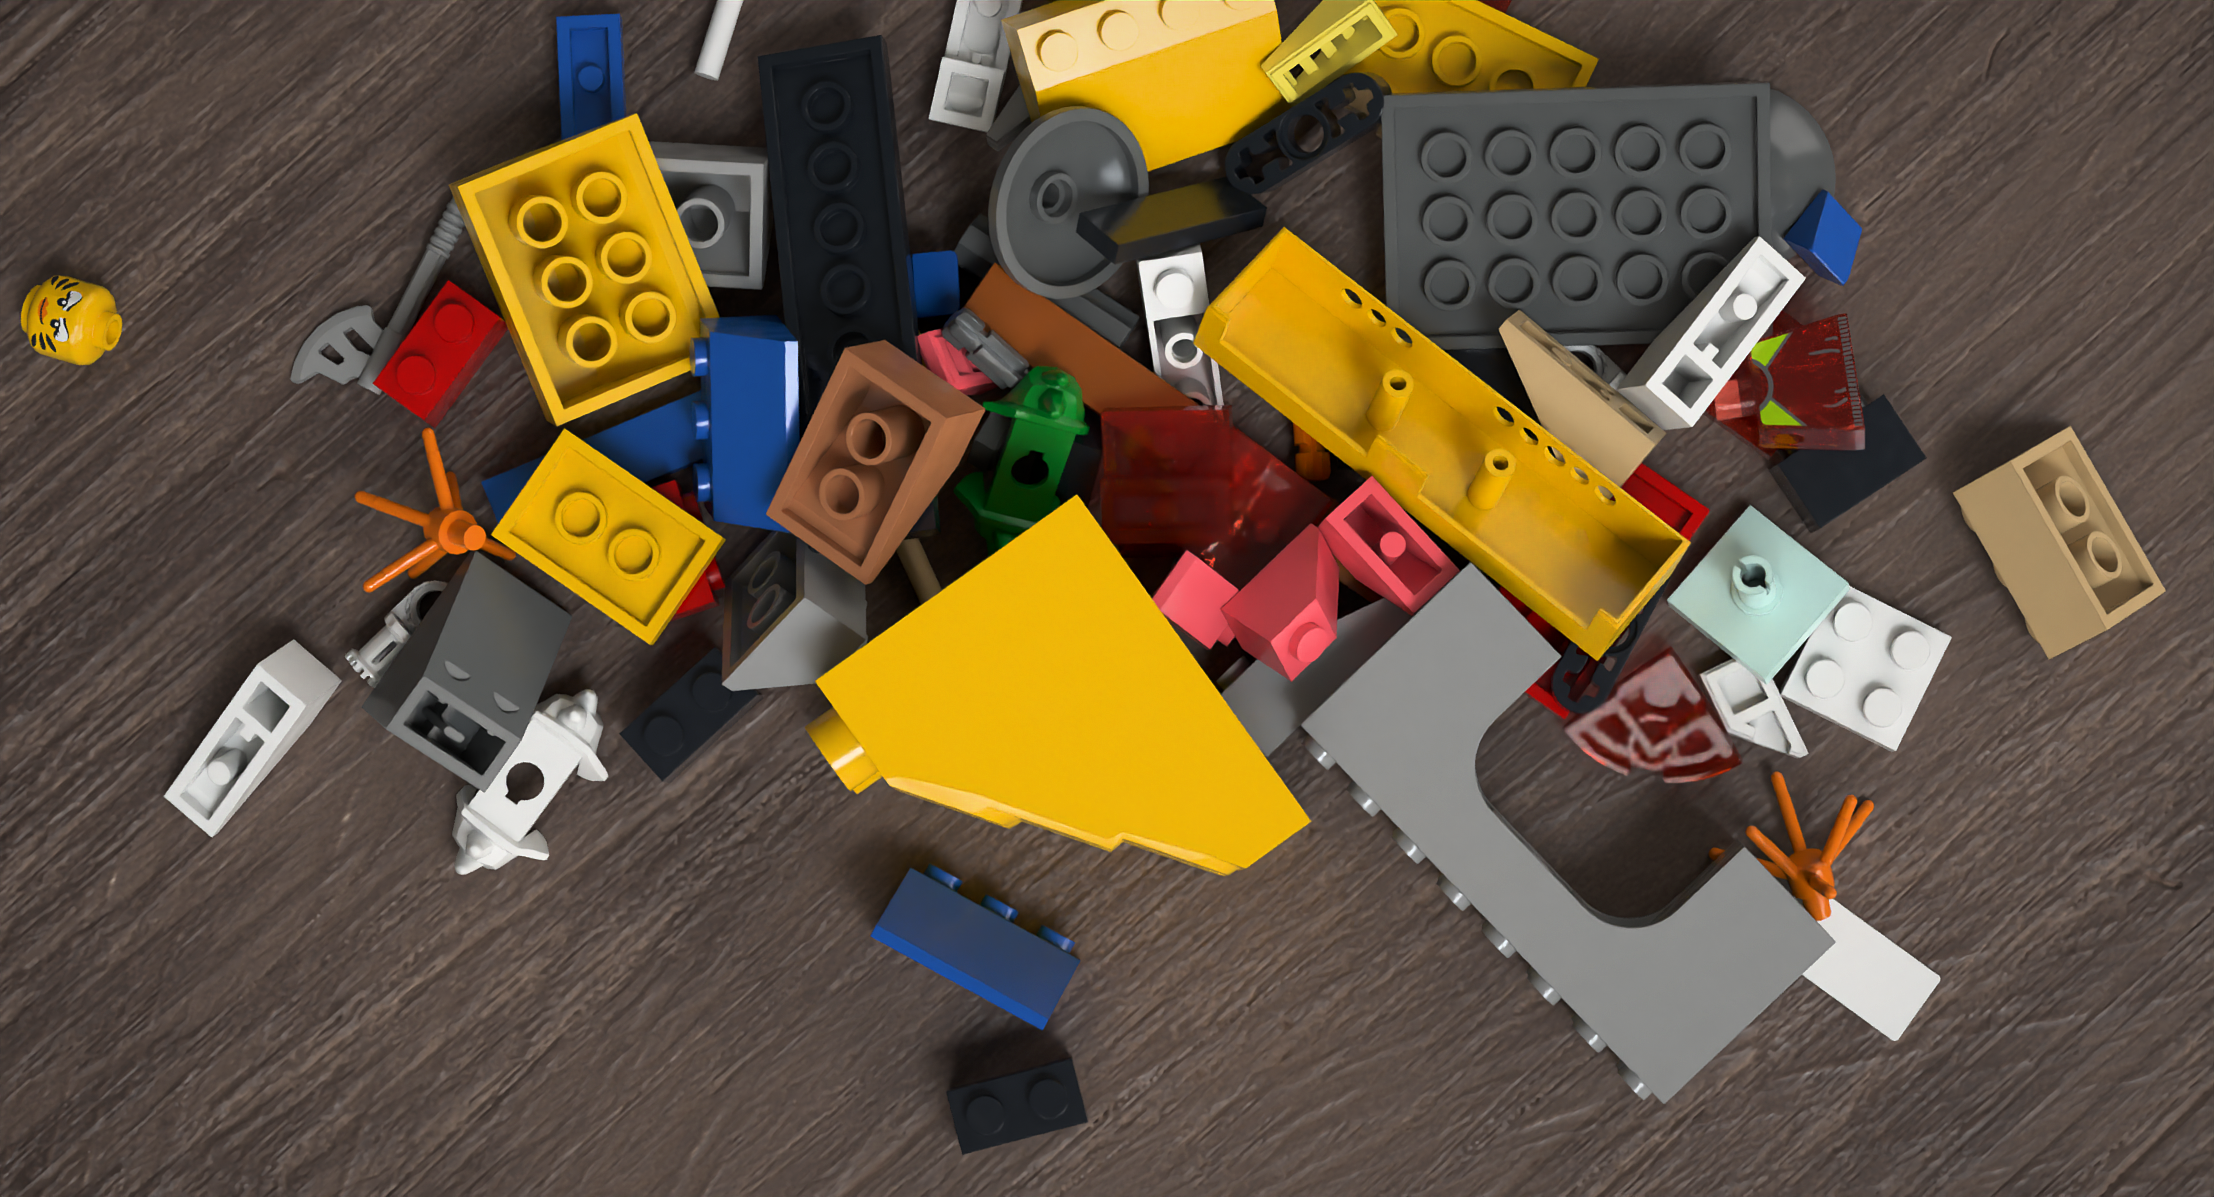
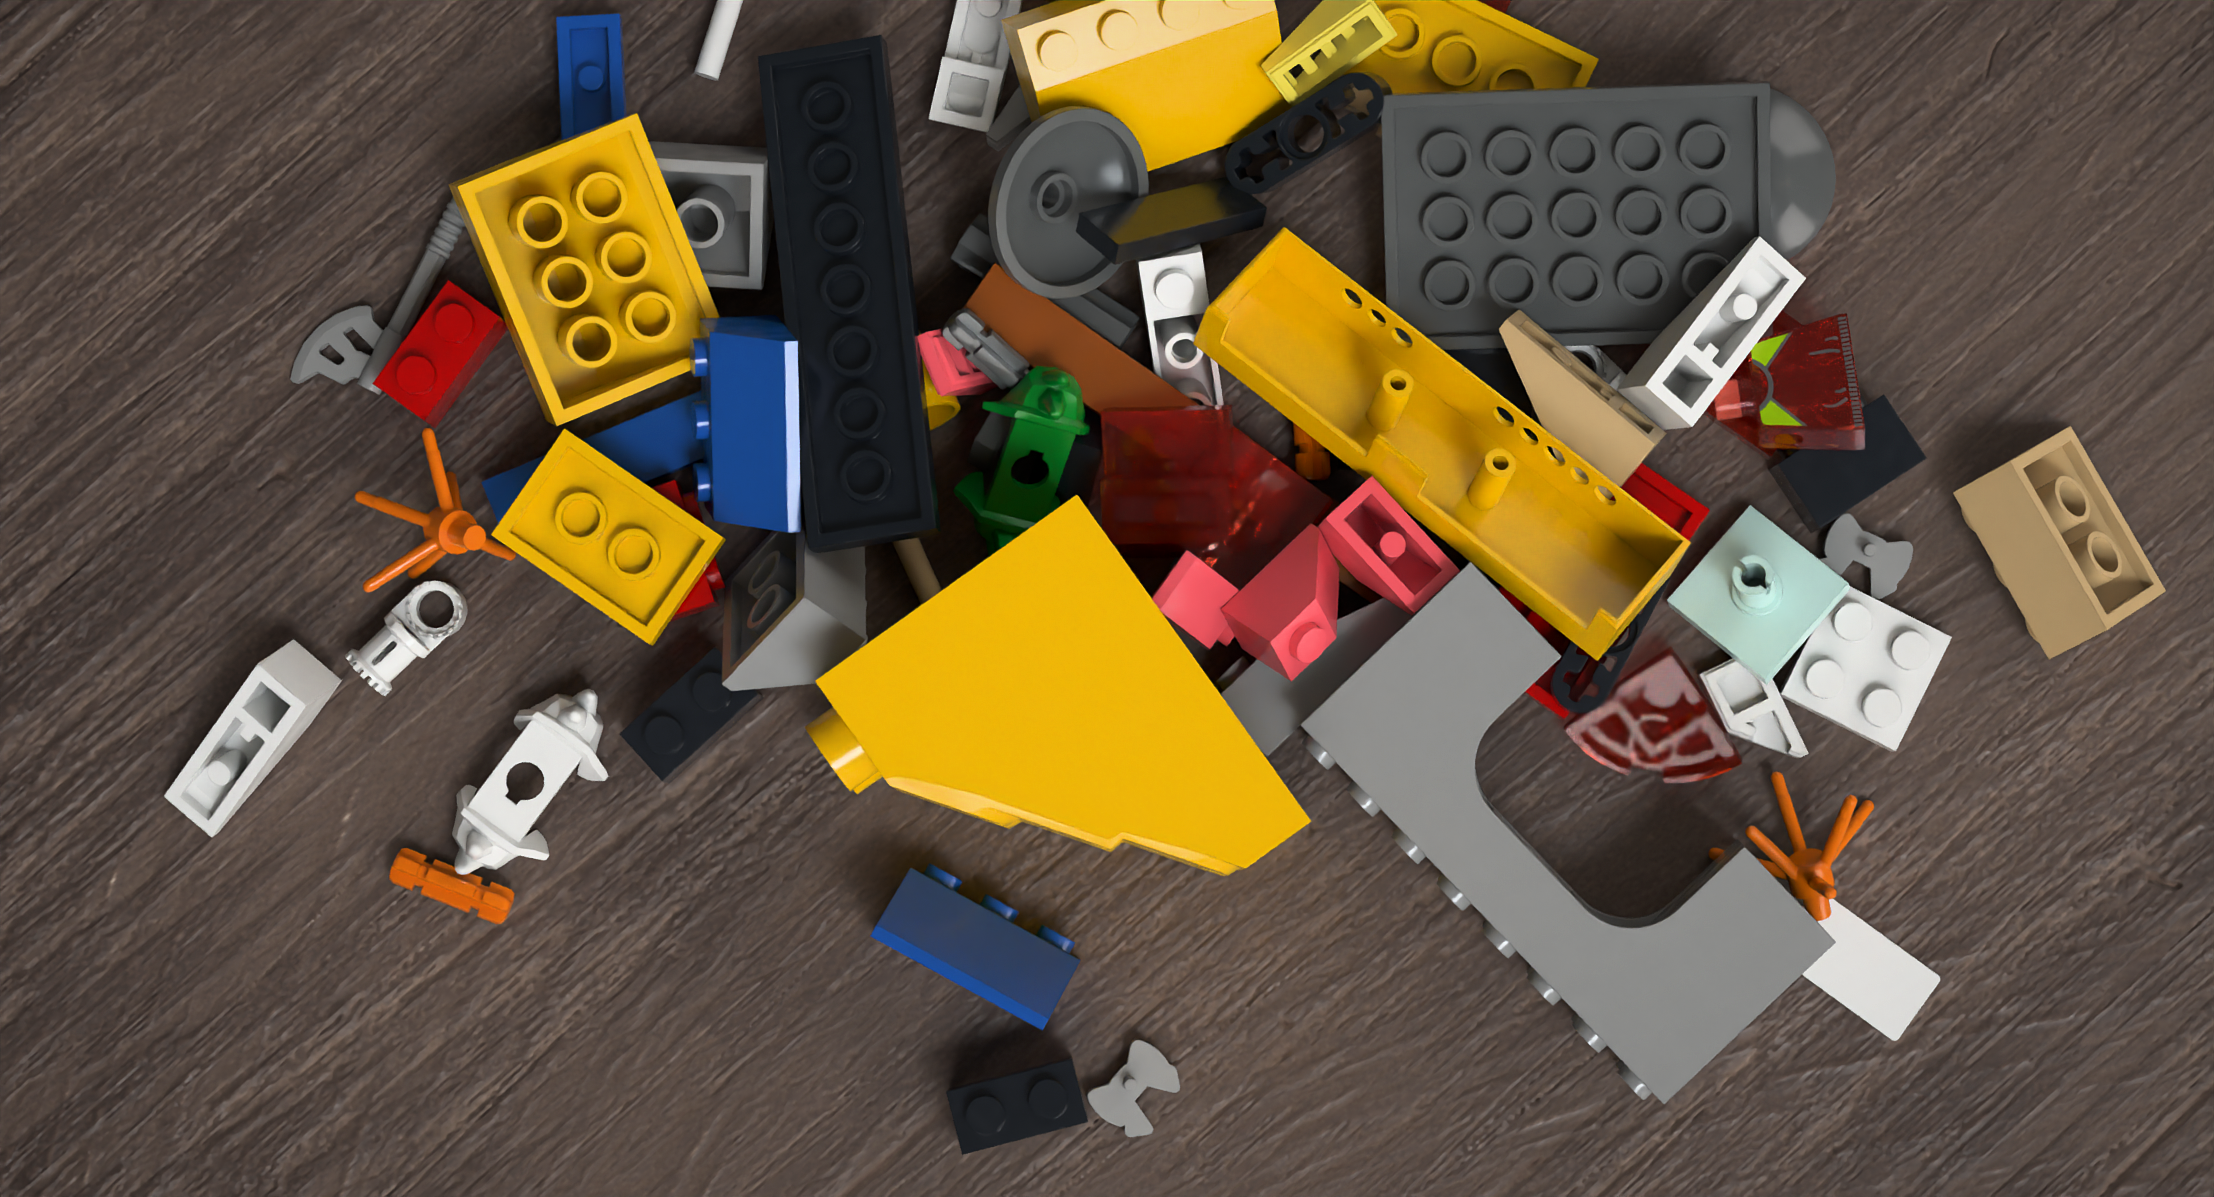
(71, 320): yellow head -> none
(447, 886): none -> orange axle
(472, 671): dark grey slope -> none
(873, 457): nougat slope -> none
(936, 285): blue slope -> none
(1117, 1098): none -> light grey piece
(1826, 238): blue slope -> none
(1886, 561): none -> light grey piece

